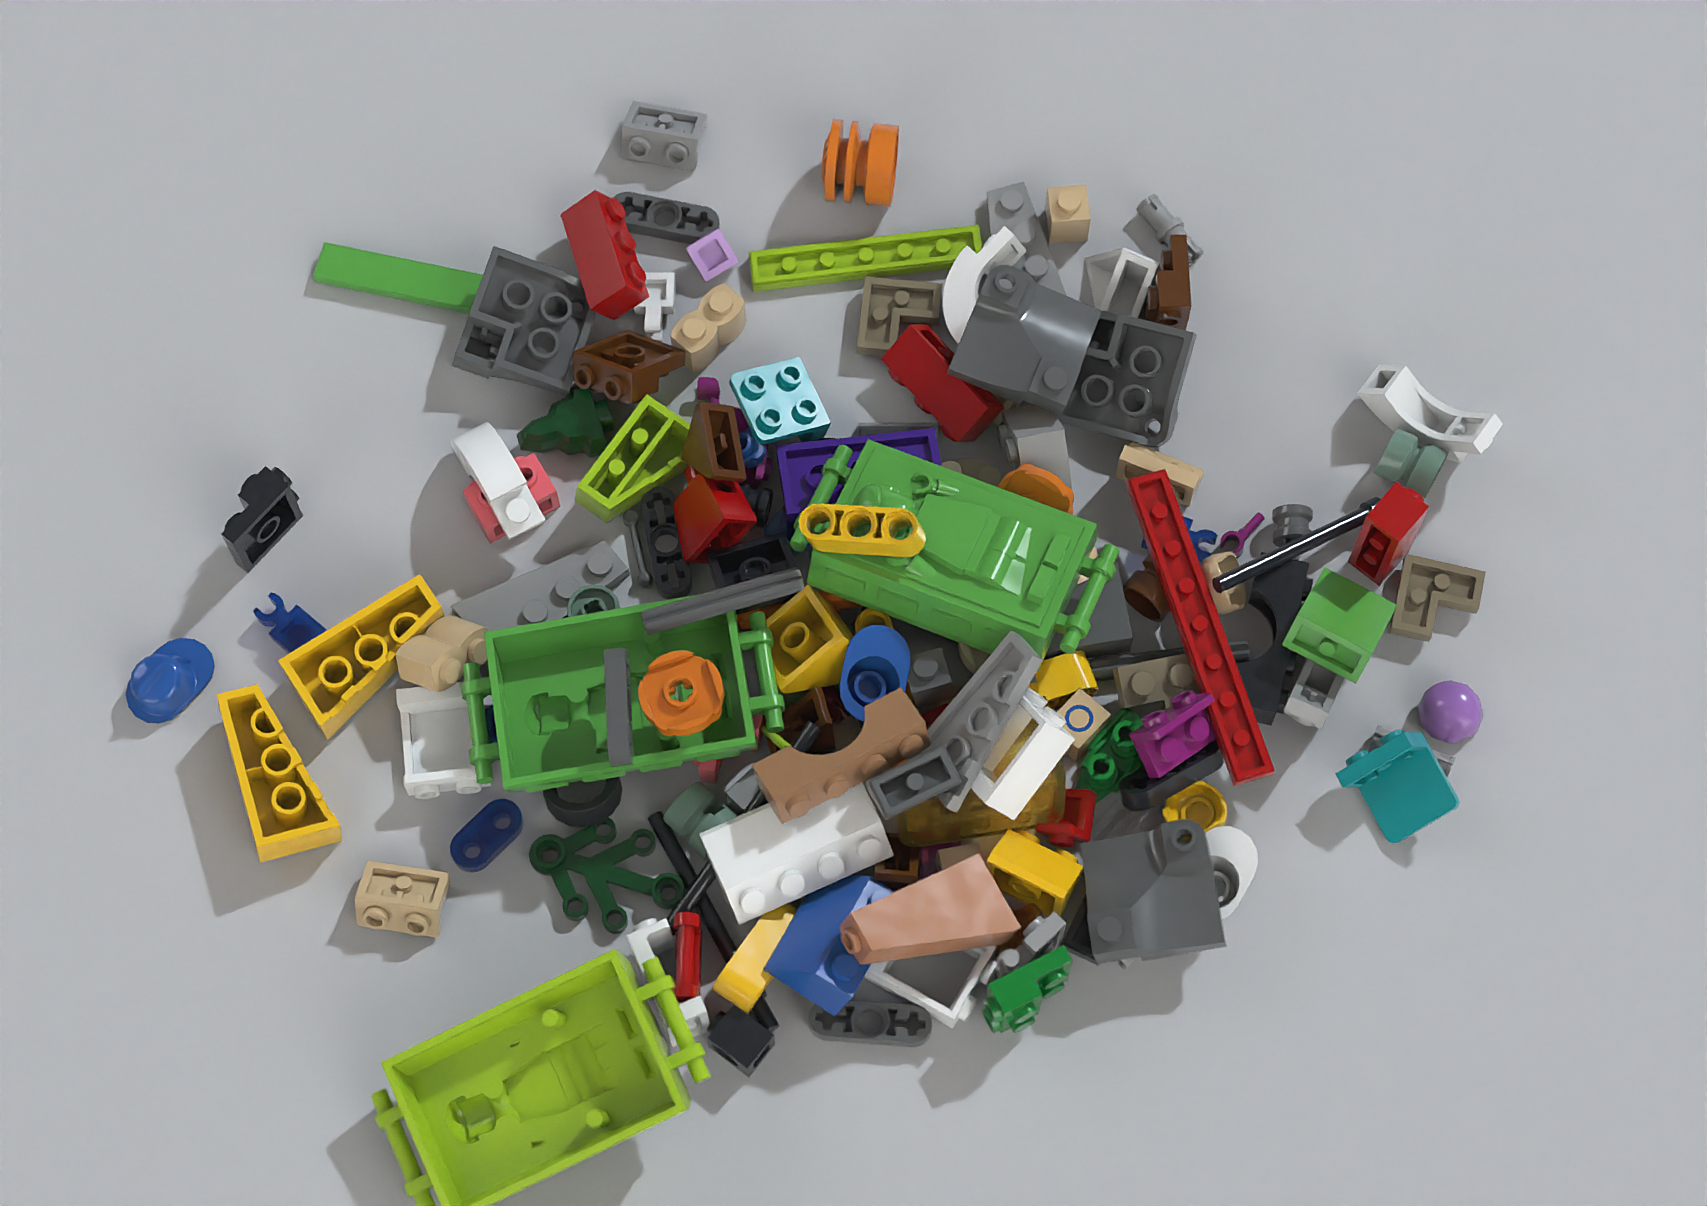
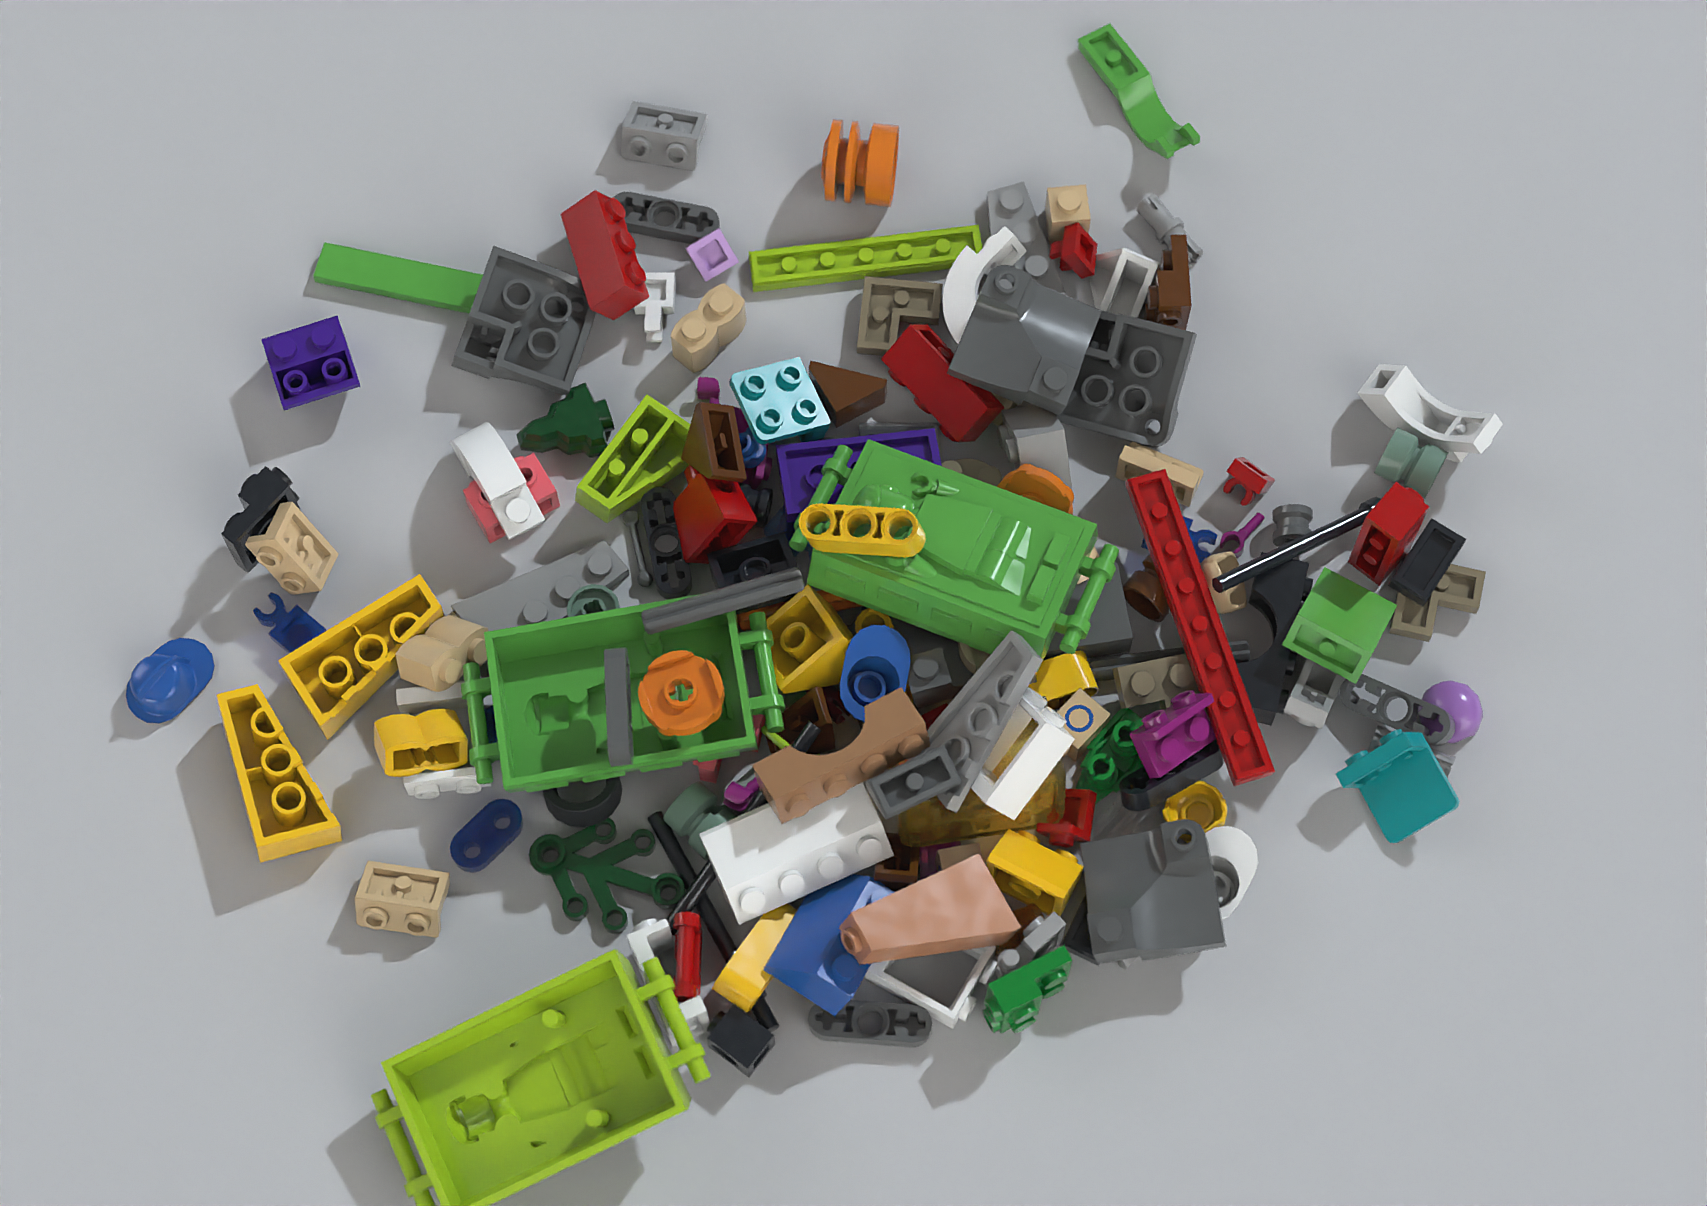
(294, 551): none -> tan bracket
(310, 362): none -> dark purple slope
(420, 742): none -> yellow brick
(625, 366): reddish brown plate -> none
(739, 797): none -> magenta hand
(846, 392): none -> reddish brown slope
(1076, 251): none -> red tile
(1135, 92): none -> bright green piece
(1250, 477): none -> red tile
(1427, 562): none -> black tile
(1428, 711): none -> dark grey beam

